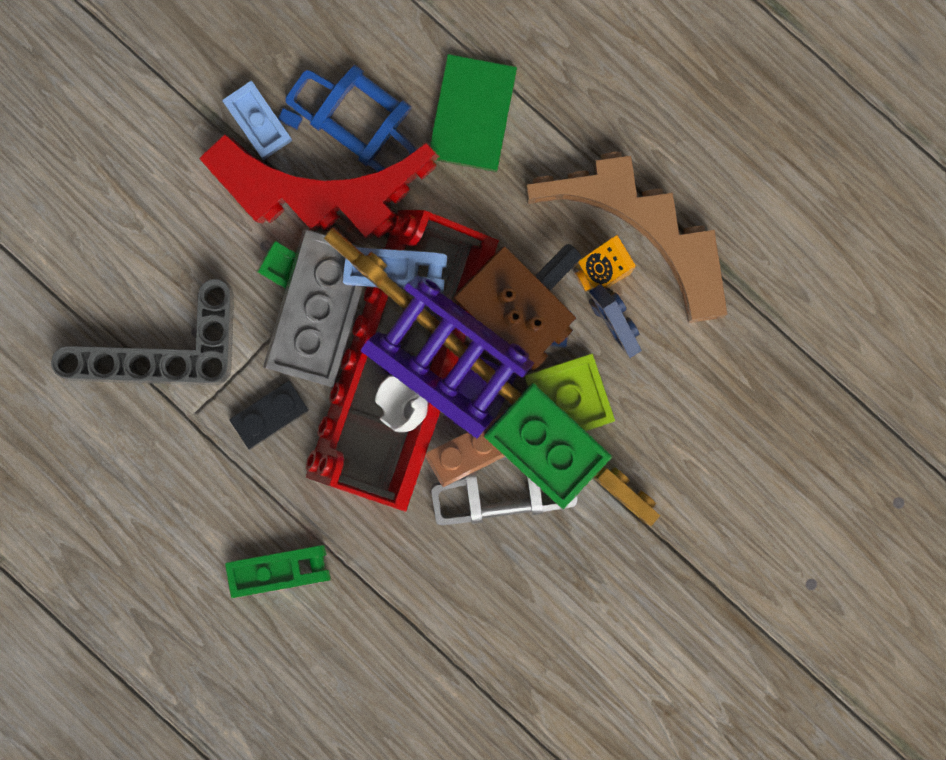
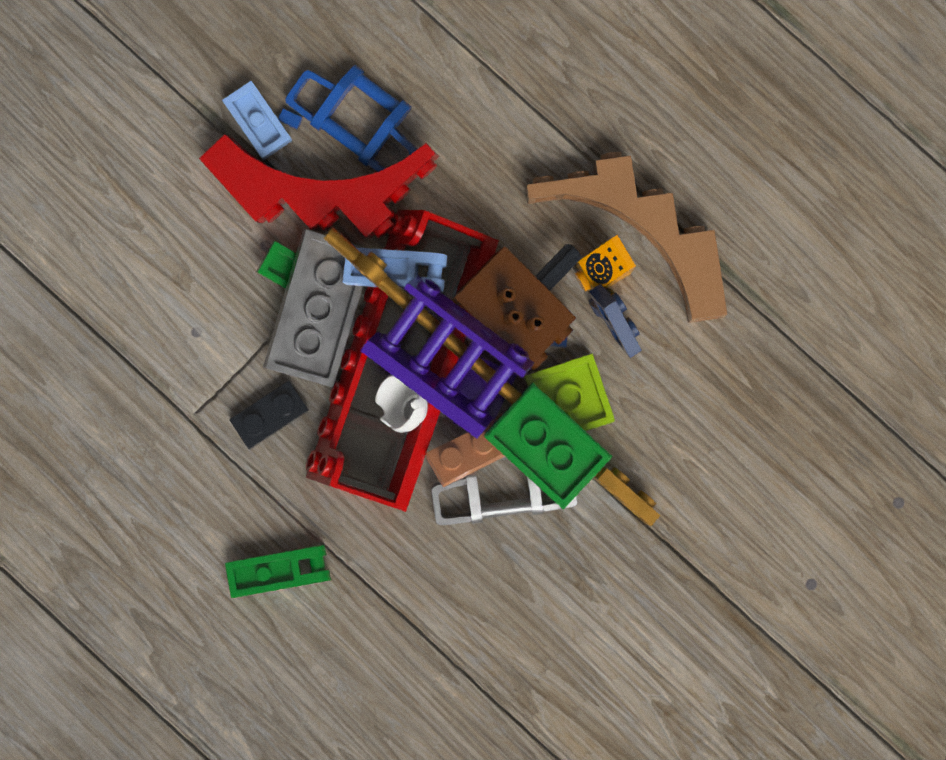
(161, 358): dark grey beam -> none
(472, 112): green tile -> none

